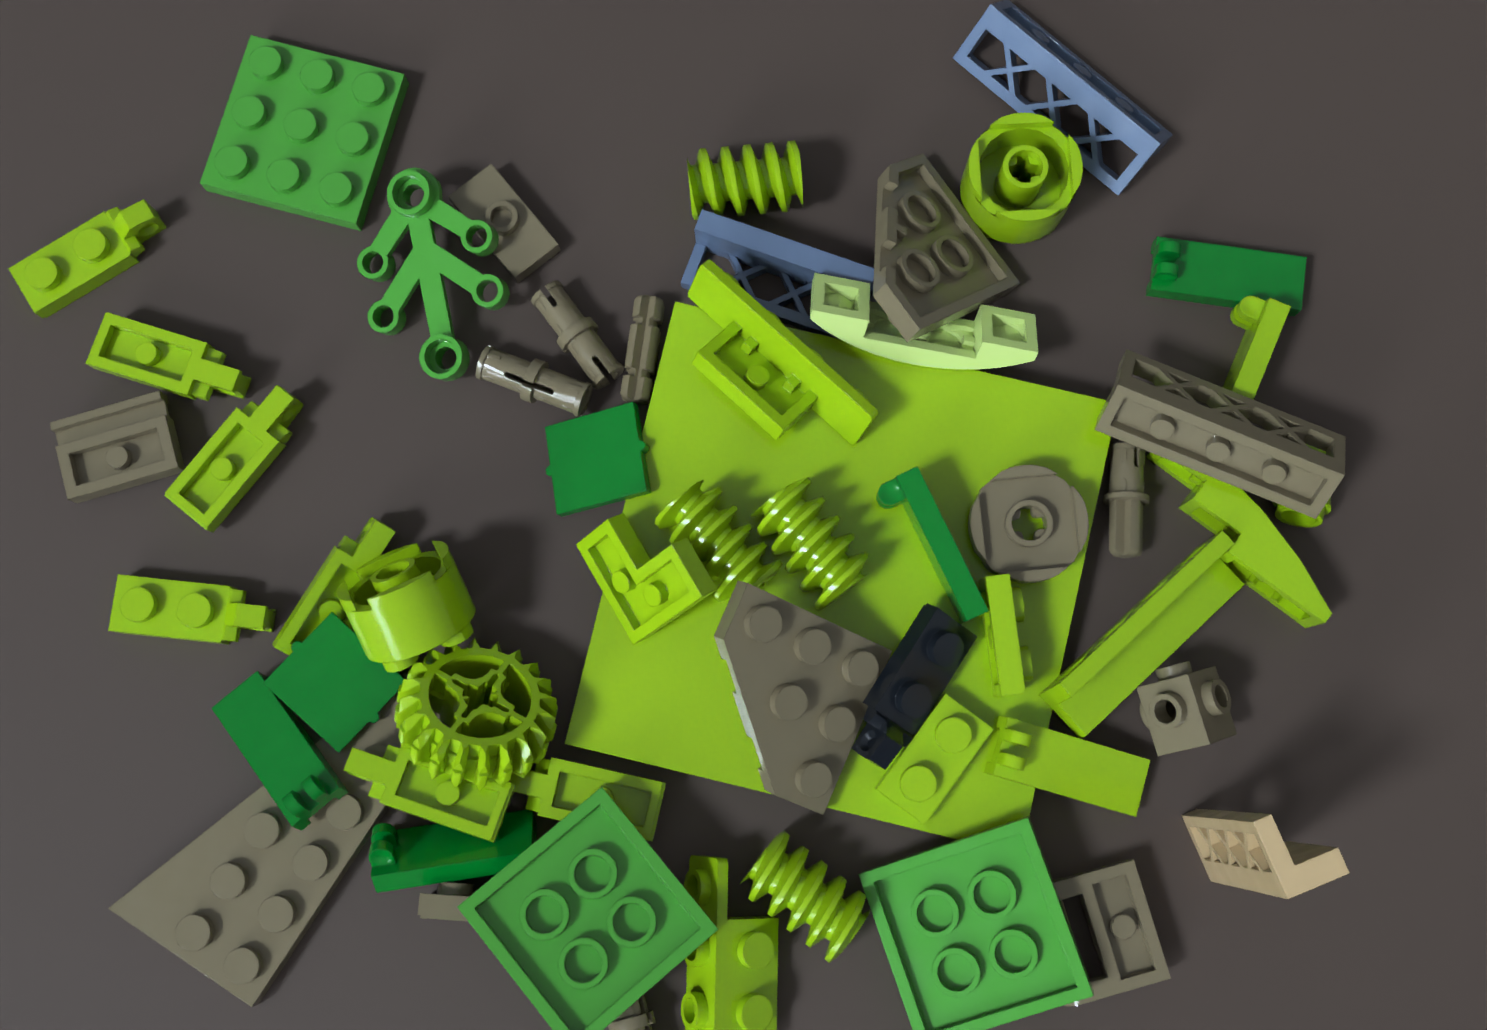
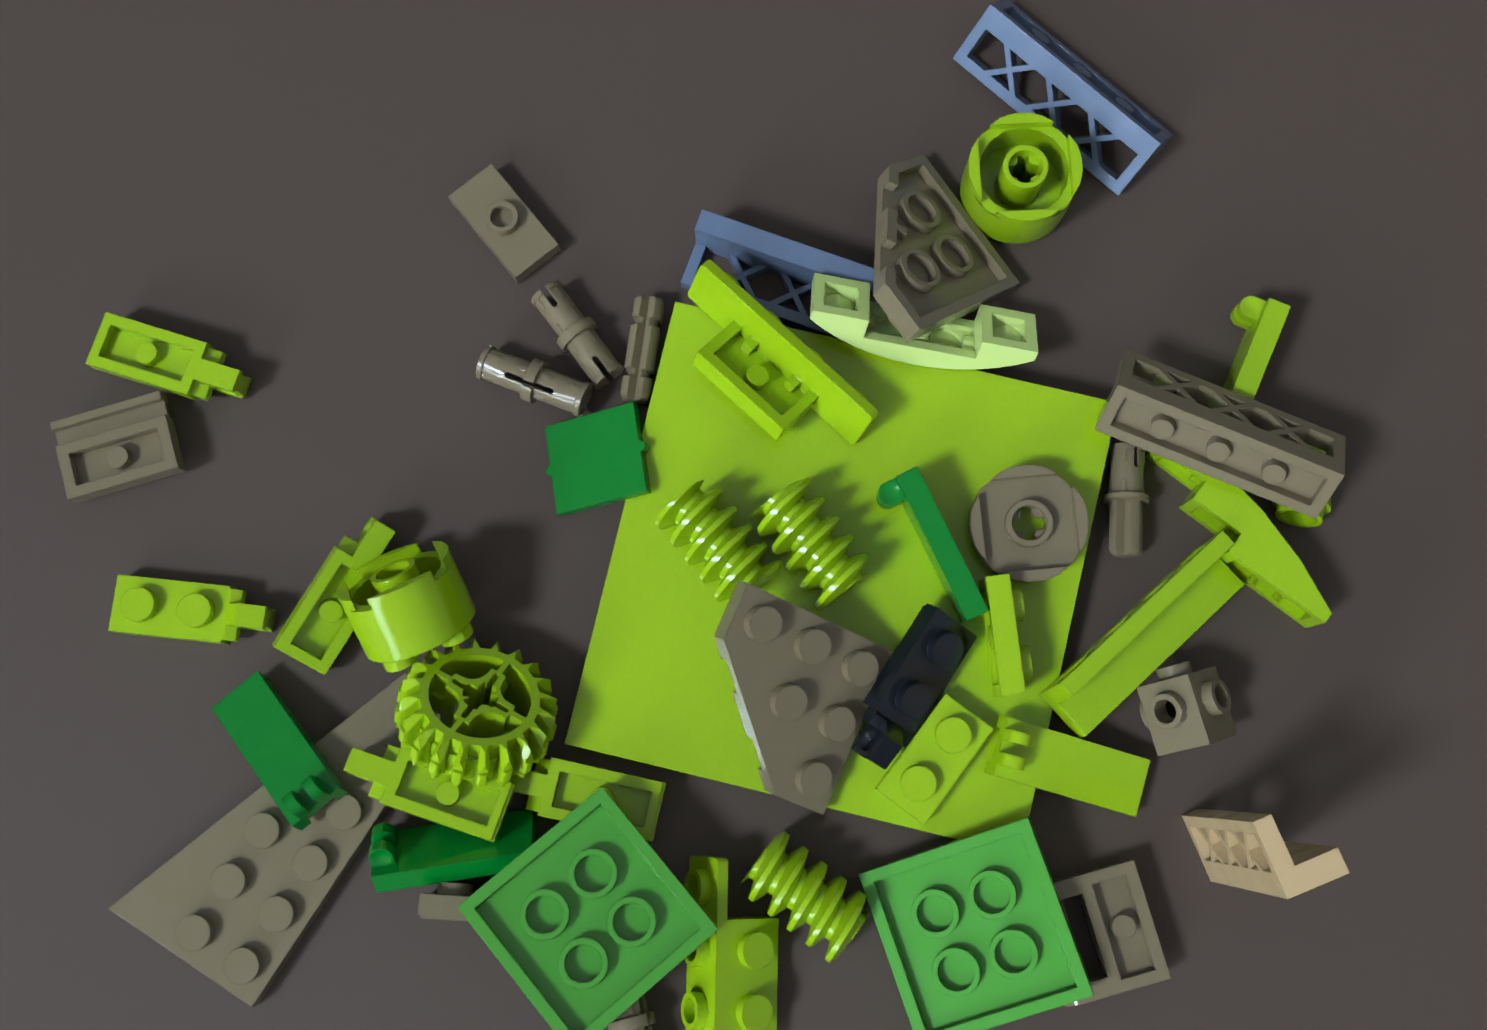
(85, 257): lime hinge -> none
(234, 459): lime hinge -> none
(305, 132): bright green plate -> none
(333, 683): green piece -> none
(427, 266): bright green plant -> none
(641, 589): lime plate -> none
(745, 179): lime piece -> none
(1224, 274): green hinge -> none

